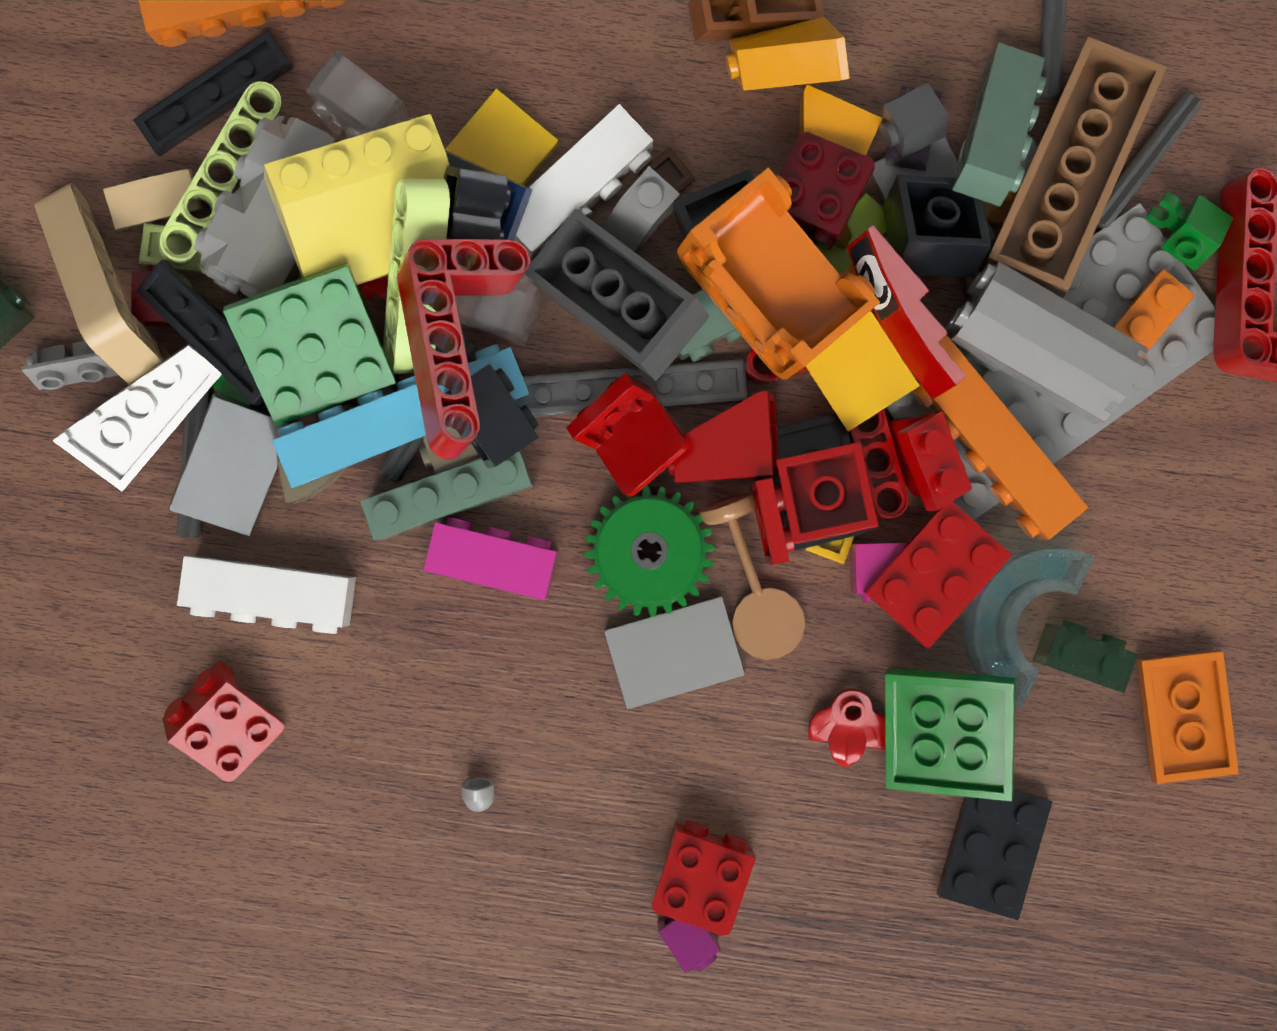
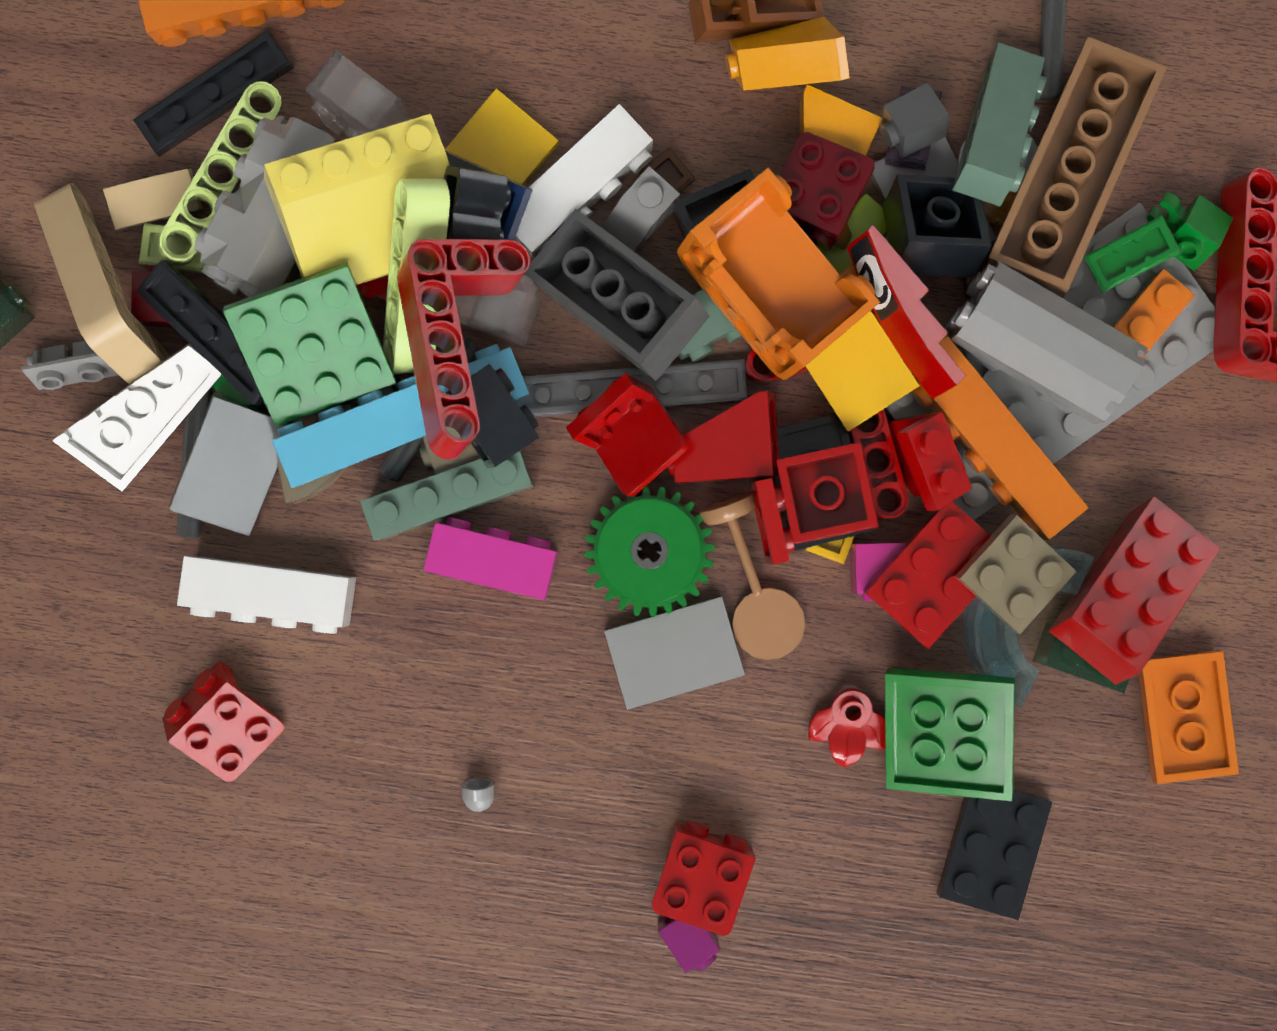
(1015, 573): none -> dark tan plate
(1132, 254): none -> green plate
(1135, 591): none -> red brick
(1149, 156): dark grey axle -> none

